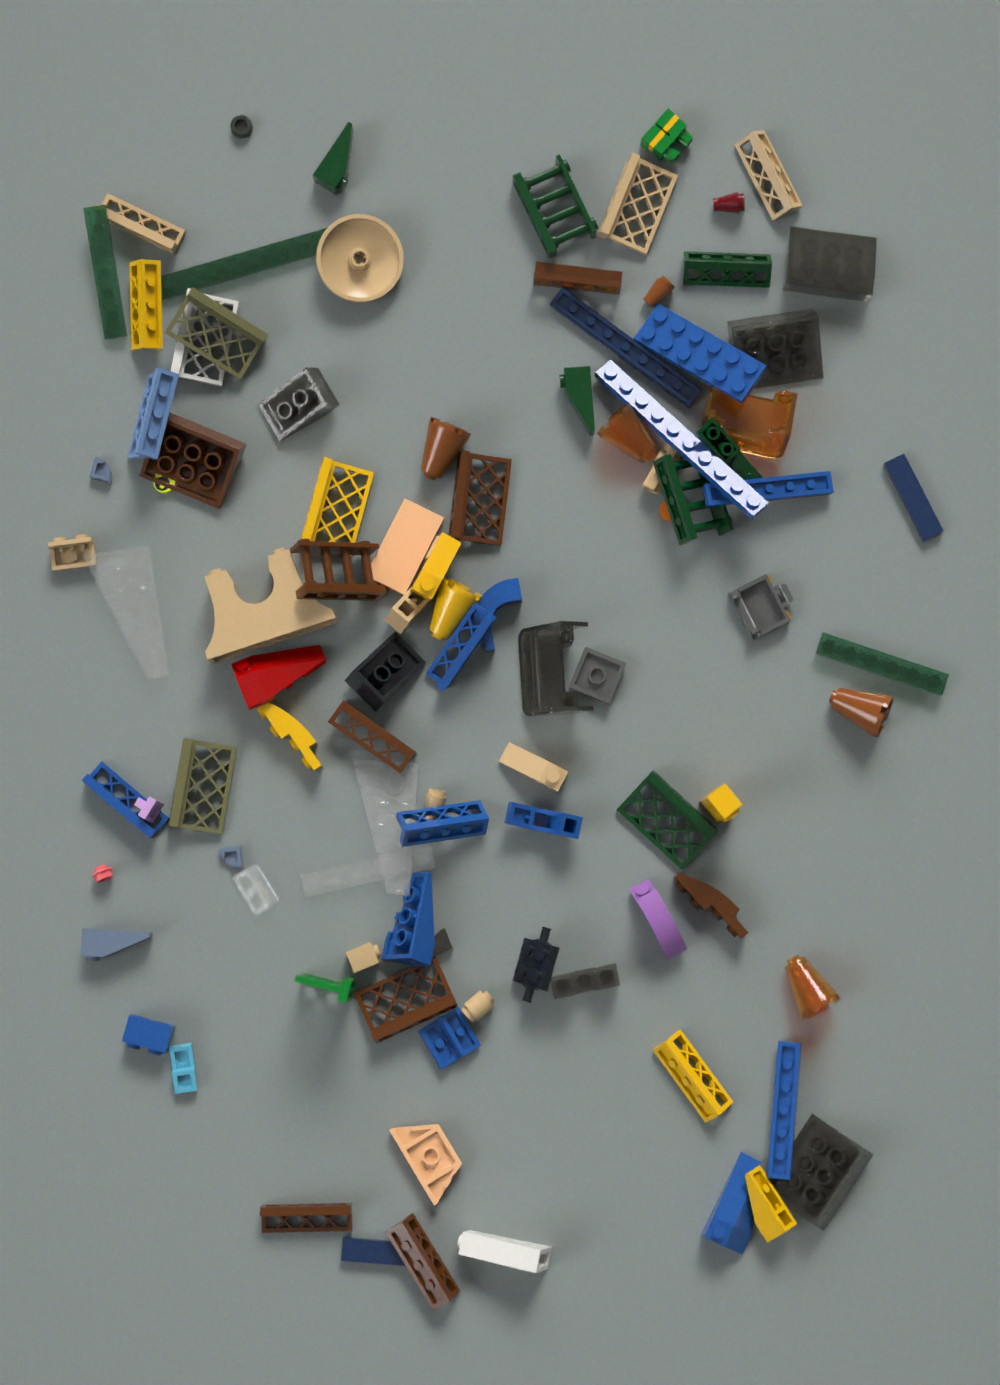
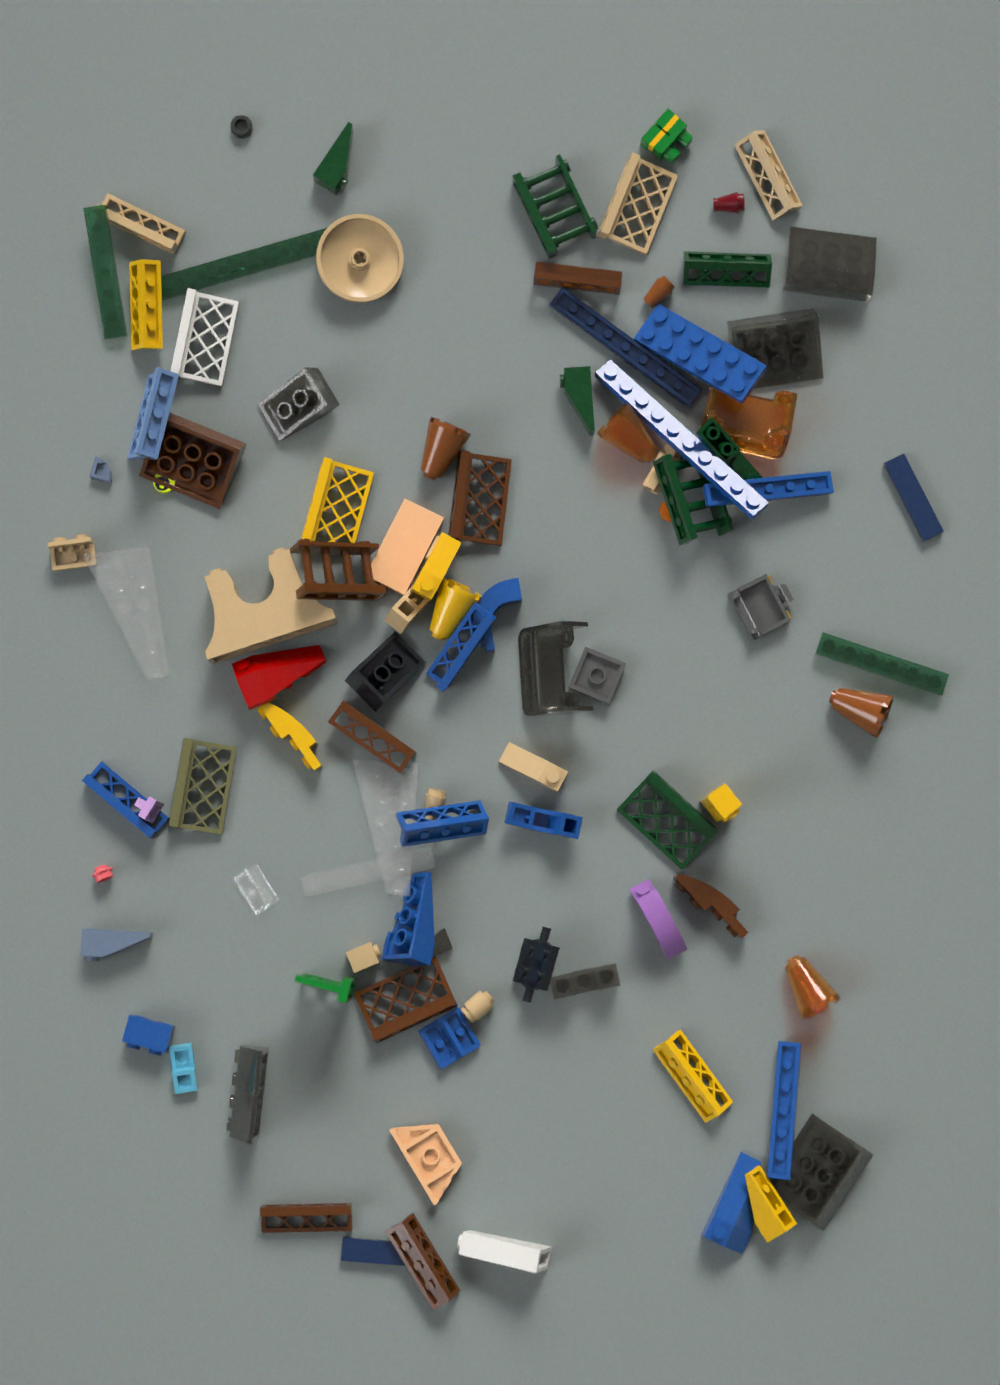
(225, 316): olive fence -> none
(232, 856): sand blue tile -> none
(249, 1093): none -> clear smoke slope

